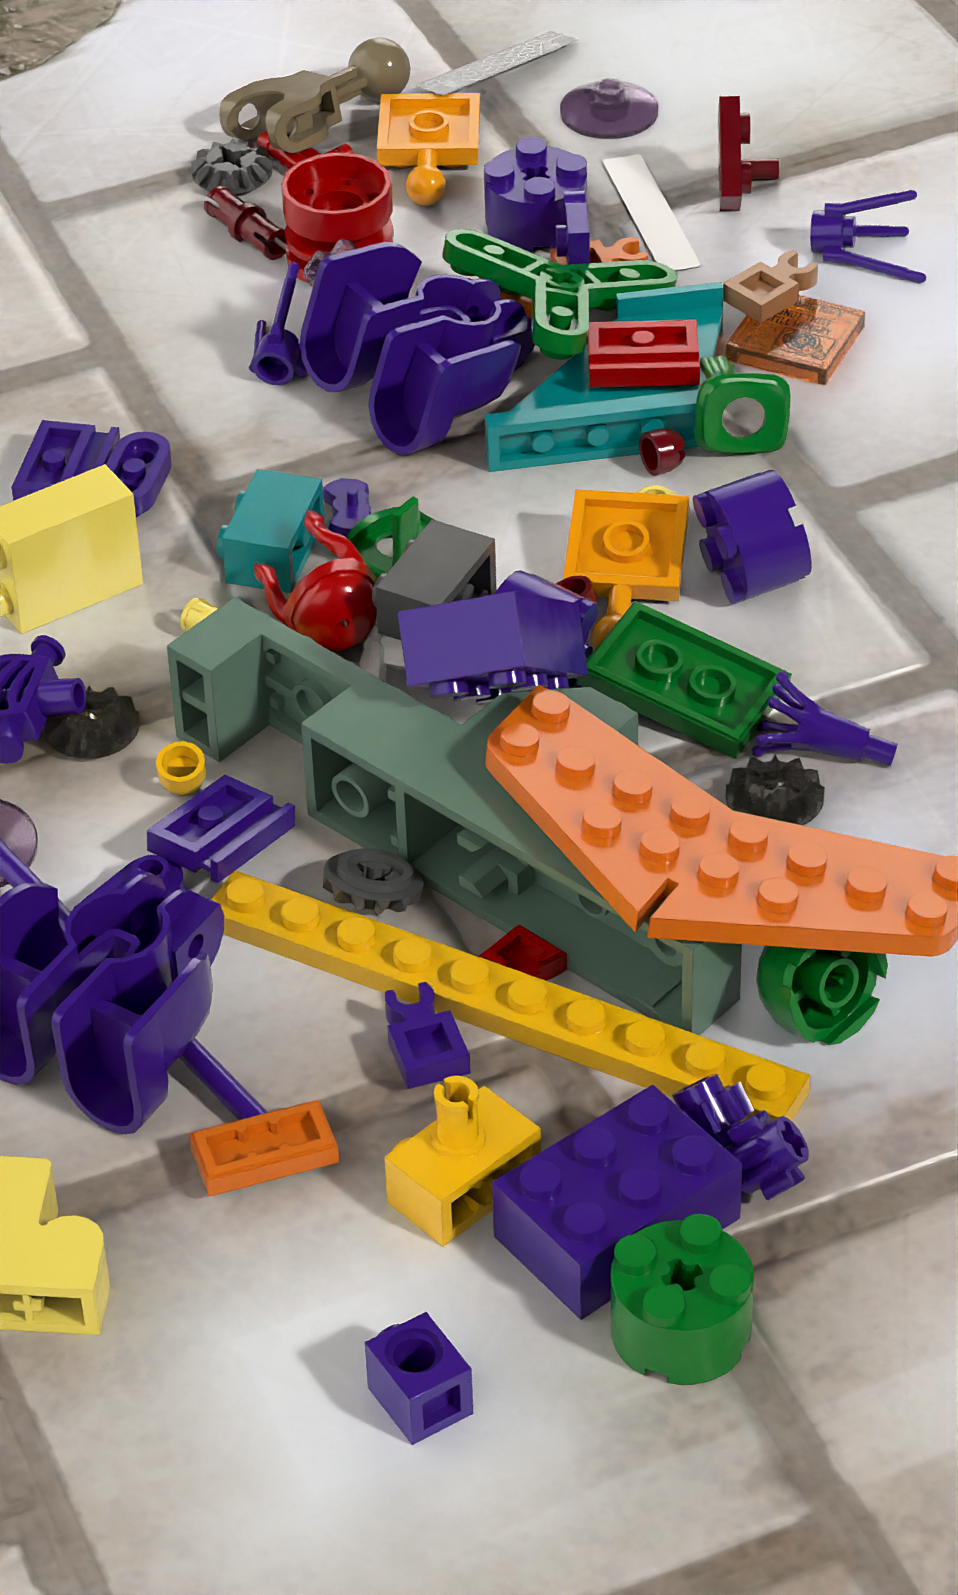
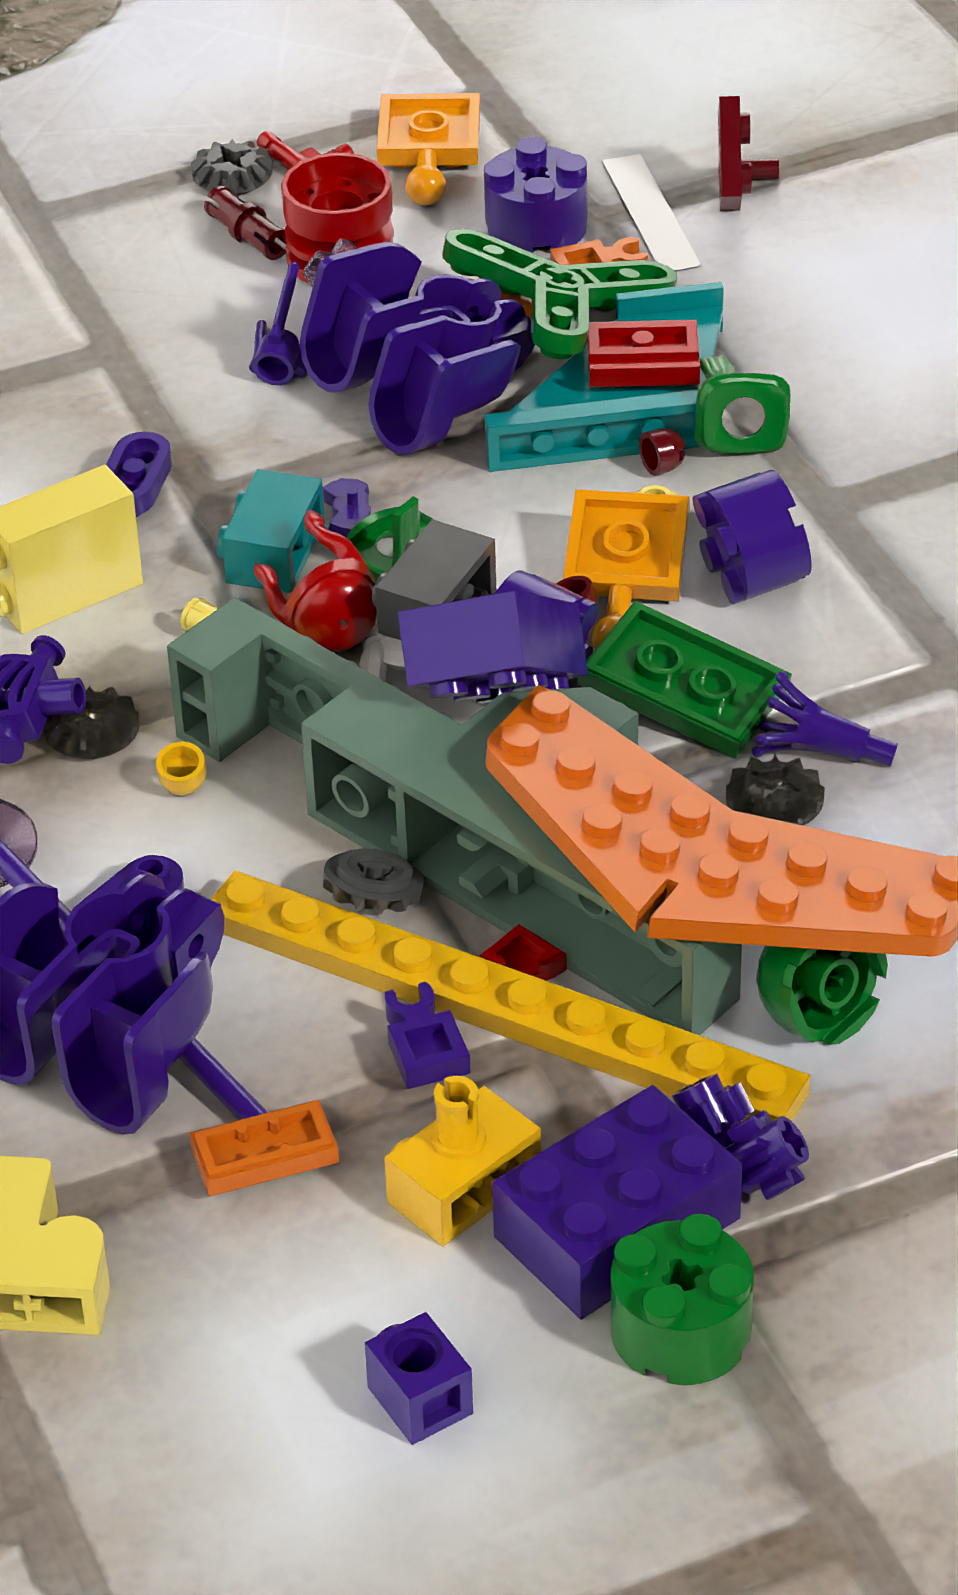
(61, 453): dark purple plate -> none
(220, 828): dark purple plate -> none
(309, 102): dark tan piece -> none
(496, 63): sticker -> none
(574, 235): dark purple plate -> none
(609, 109): clear purple dish -> none
(768, 290): medium nougat plate -> none
(799, 341): clear orange tile -> none
(834, 231): dark purple plant -> none

